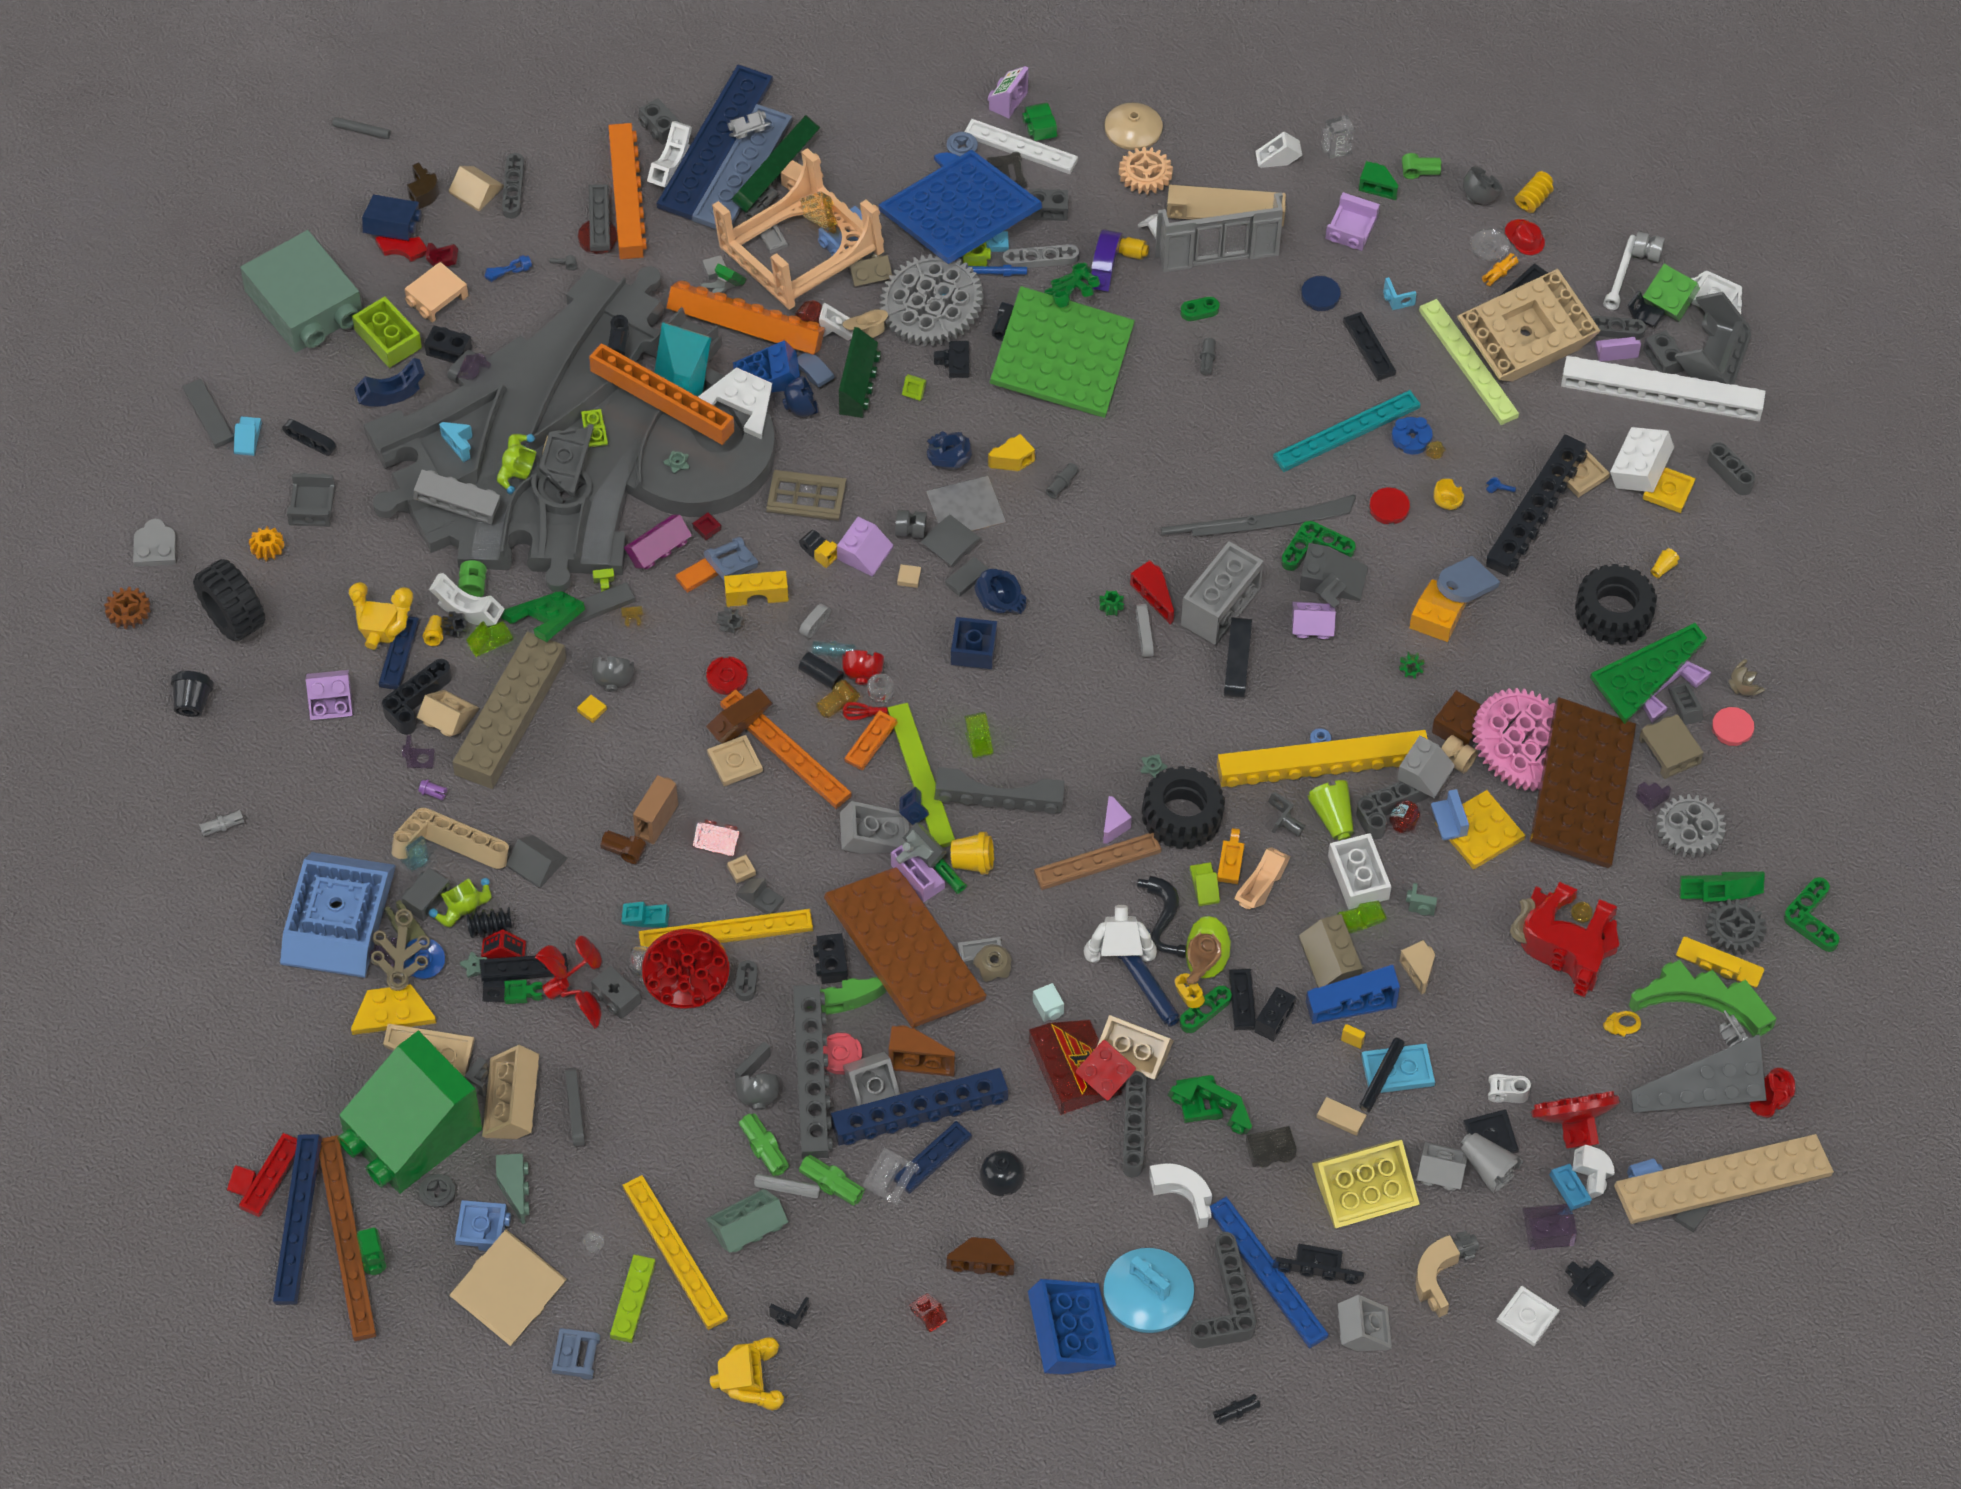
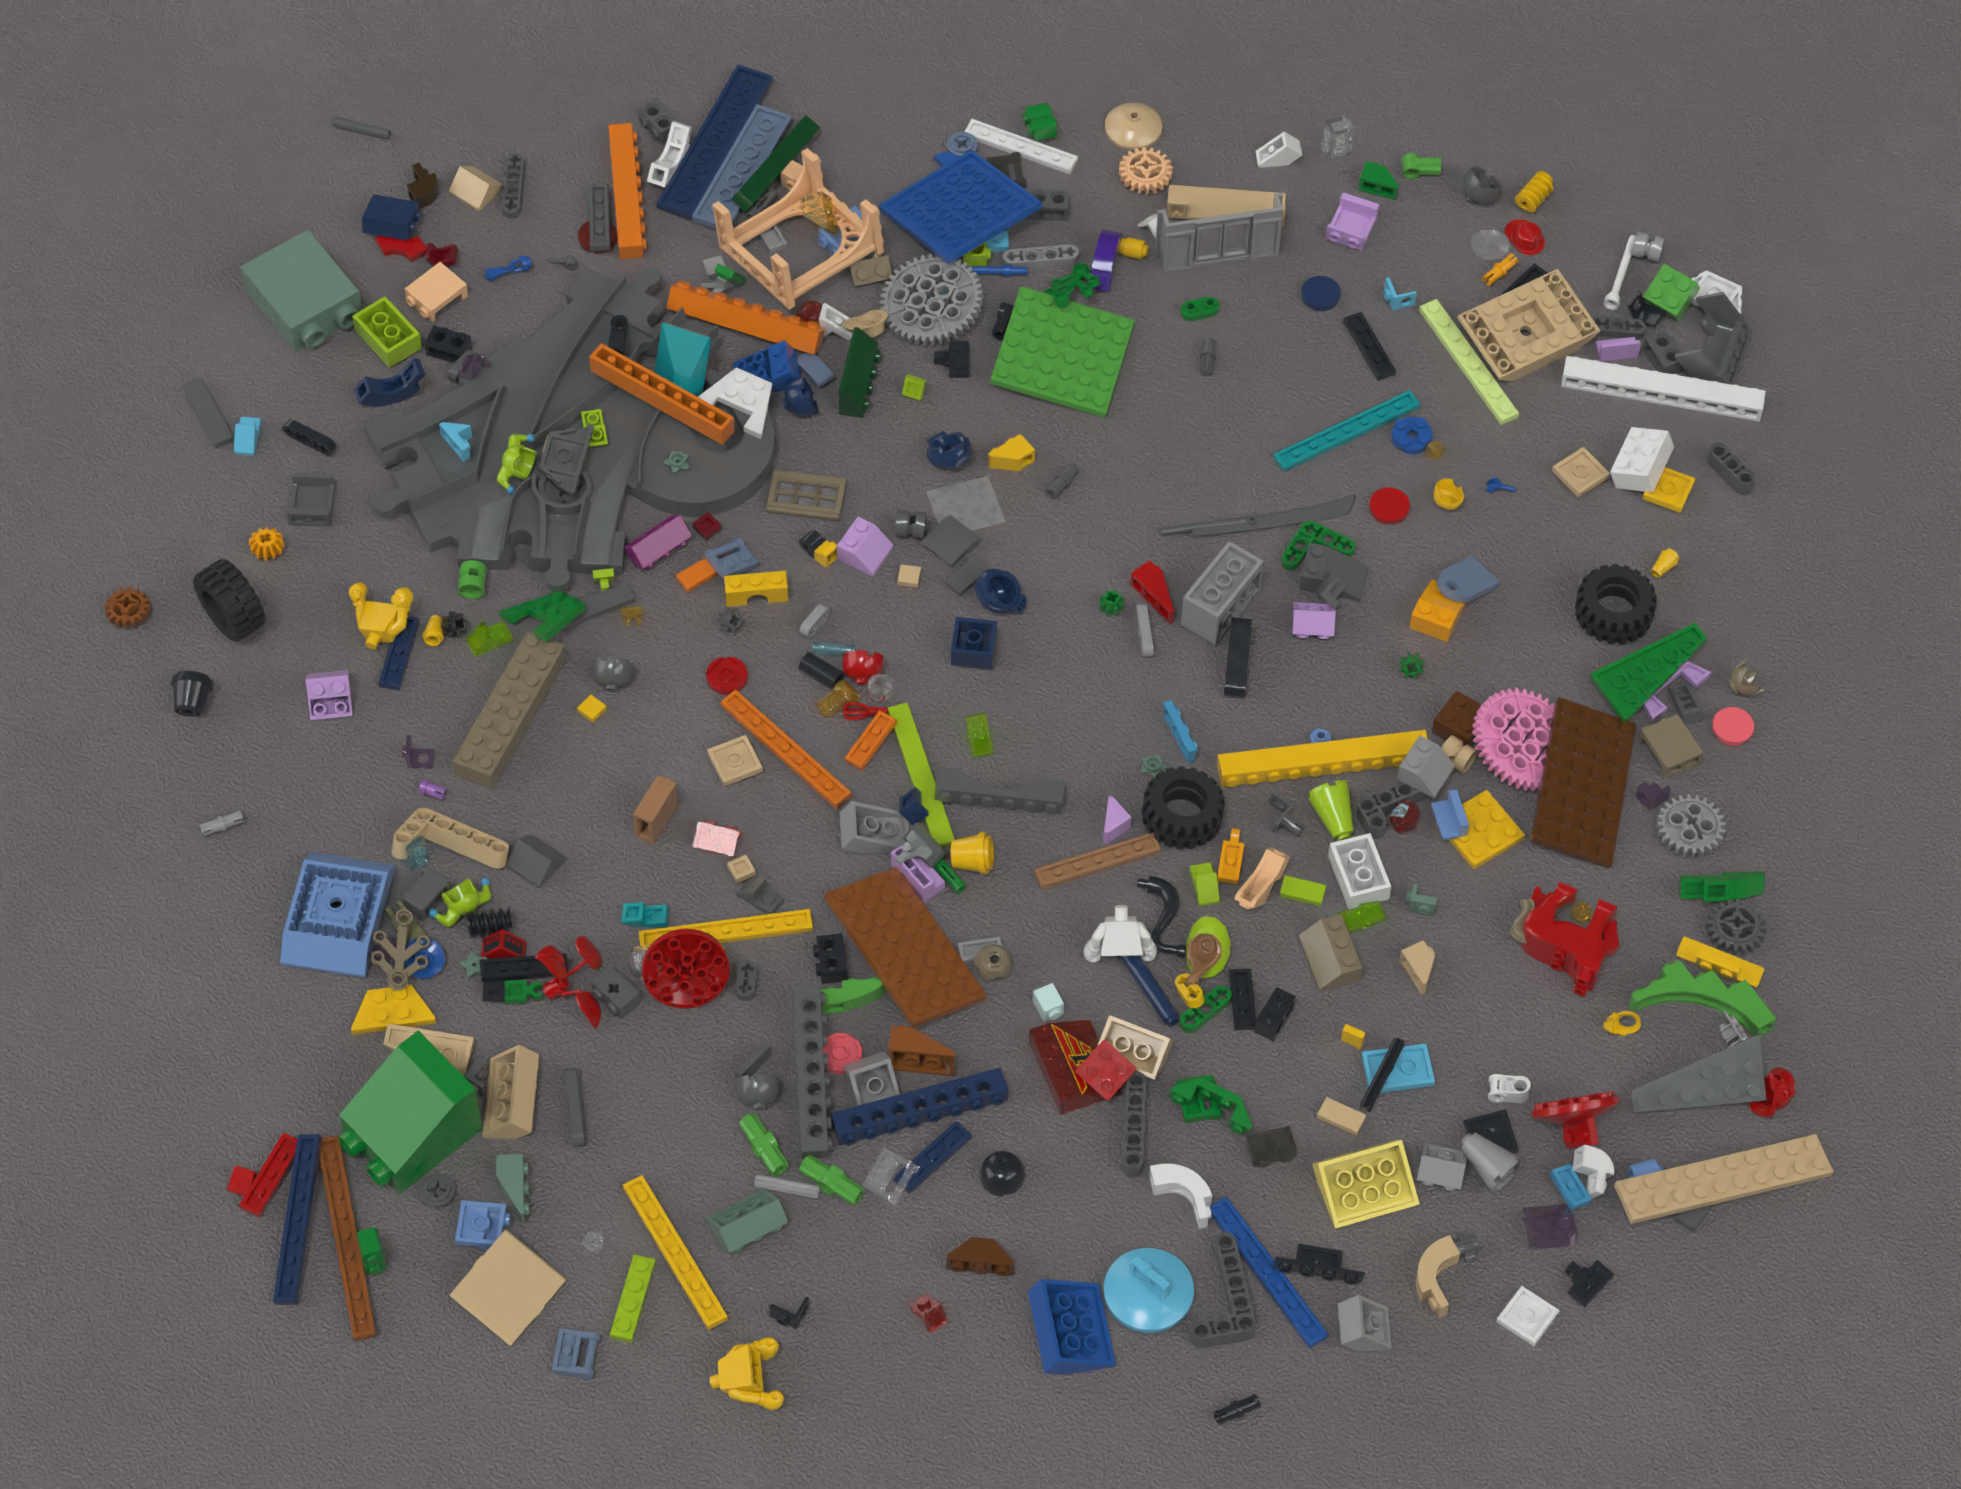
(154, 545): light grey plate -> none
(435, 675): black beam -> none
(446, 712): tan slope -> none
(456, 496): light grey brick -> none
(473, 608): white arch -> none
(628, 848): reddish brown piece -> none
(739, 716): reddish brown slope -> none
(755, 123): light grey hinge -> none
(1009, 92): lavender slope -> none
(1180, 731): none -> dark azure plate
(1302, 890): none -> lime tile
(1354, 996): blue wedge -> none
(1567, 448): black brick -> none
(1805, 918): green beam -> none

